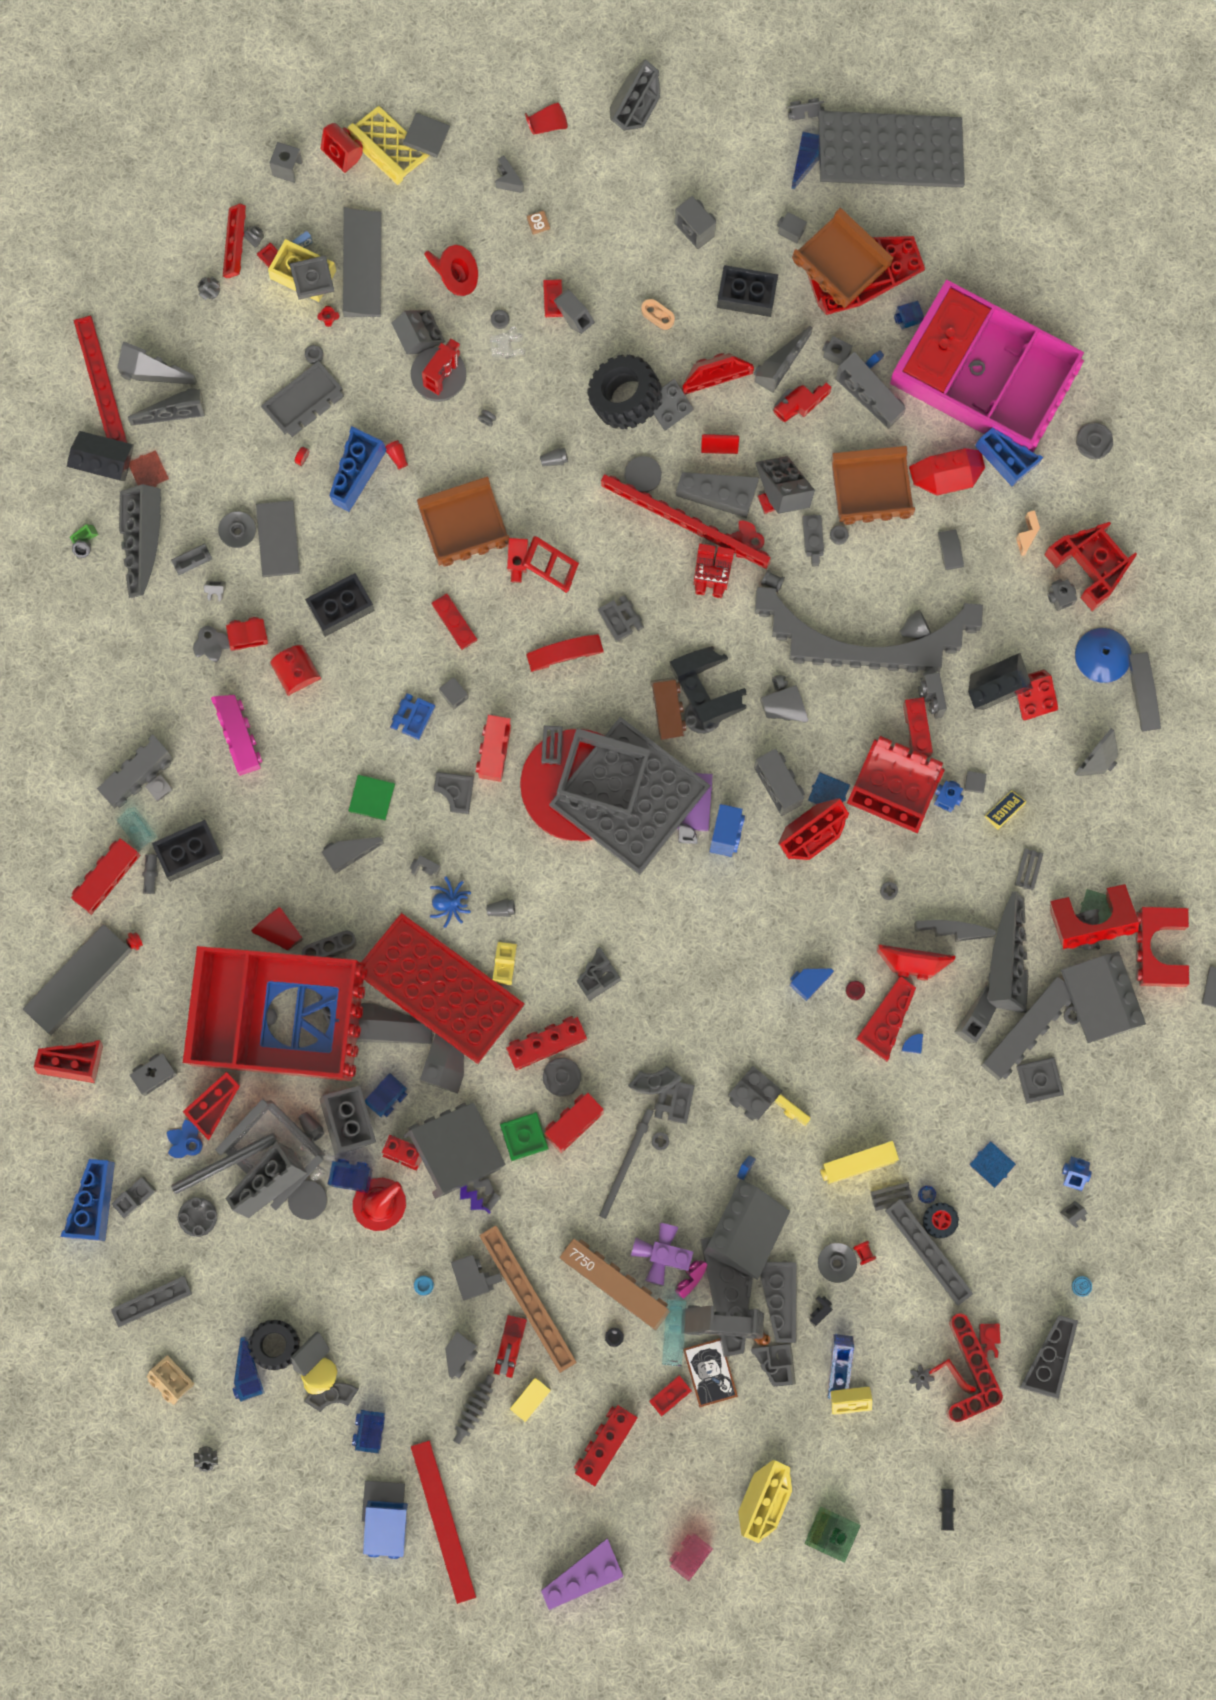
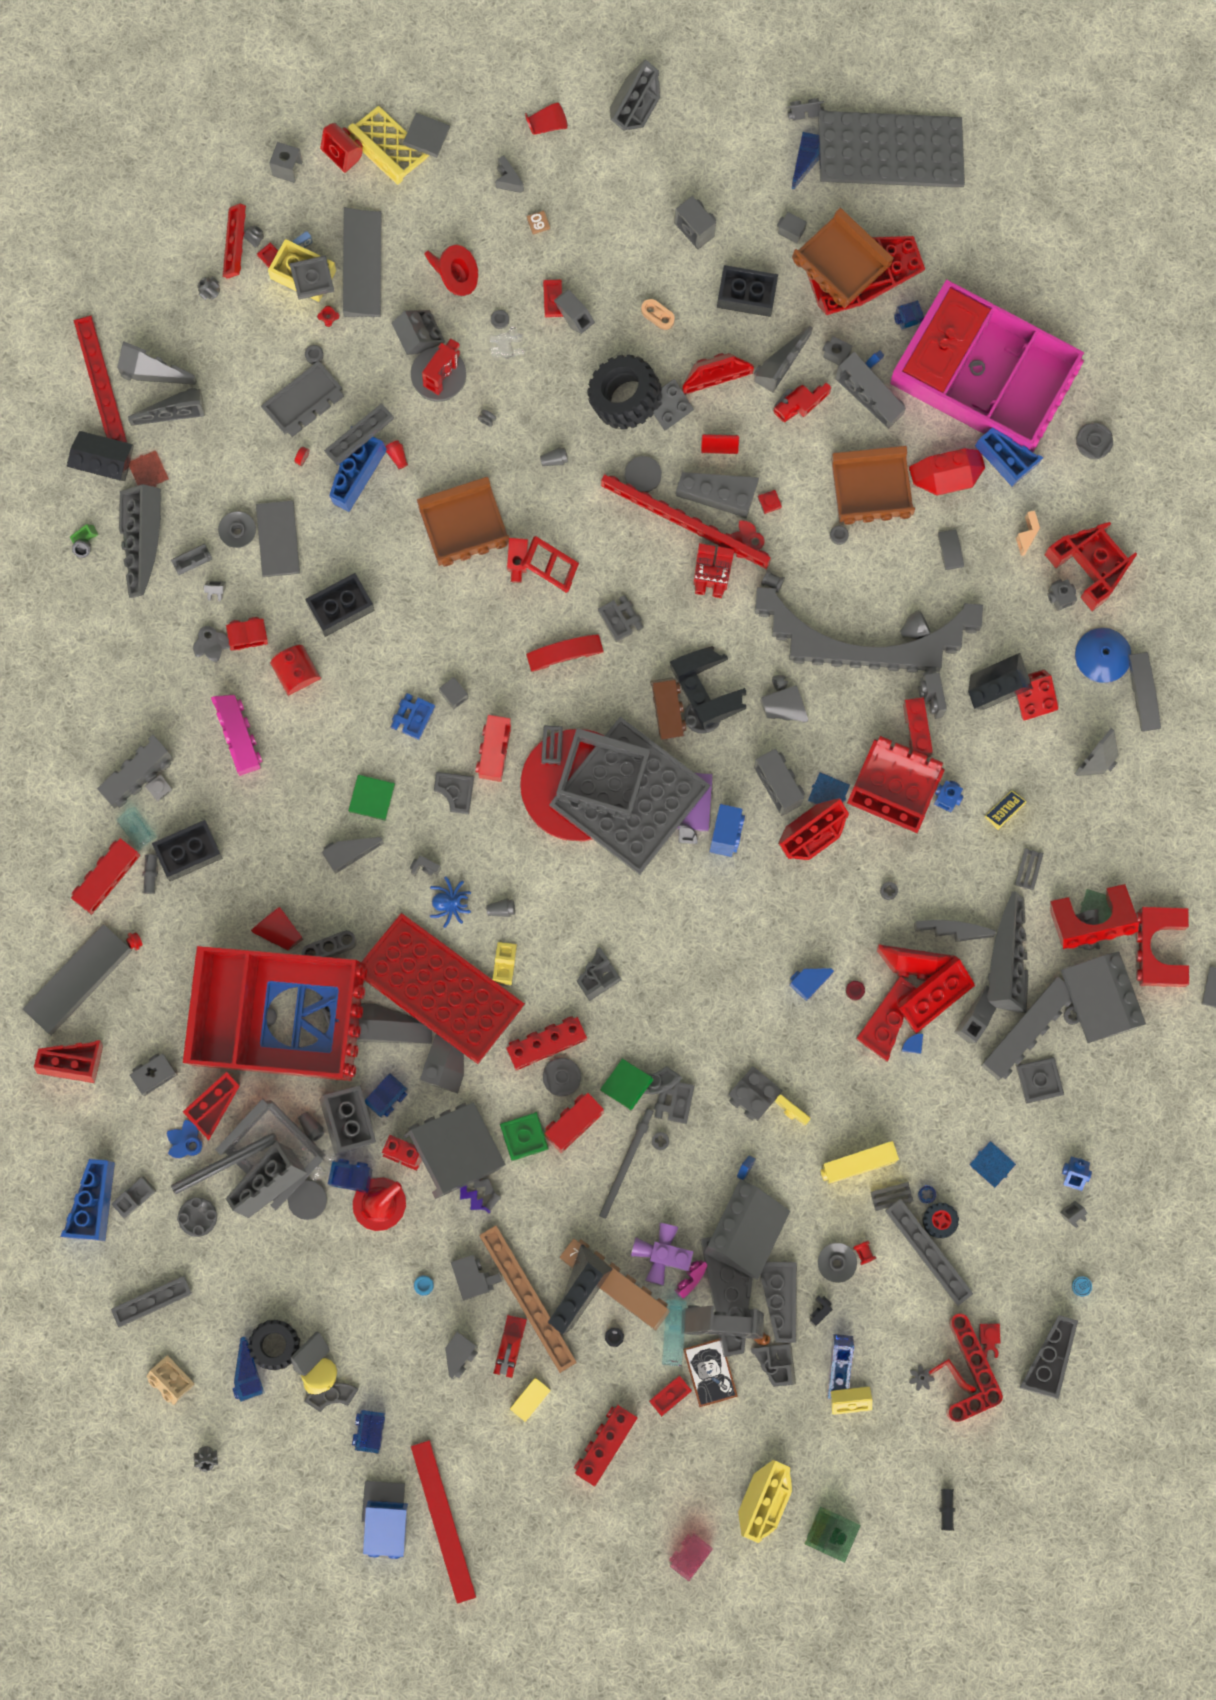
(359, 434): none -> dark grey plate
(454, 621): red plate -> none
(477, 1402): dark grey piece -> none
(584, 1282): none -> black wedge
(587, 1574): medium lavender wedge -> none
(626, 1084): none -> green tile
(785, 485): dark grey slope -> none
(813, 538): dark grey hinge -> none
(936, 994): none -> red plate
(975, 782): dark grey tile -> none

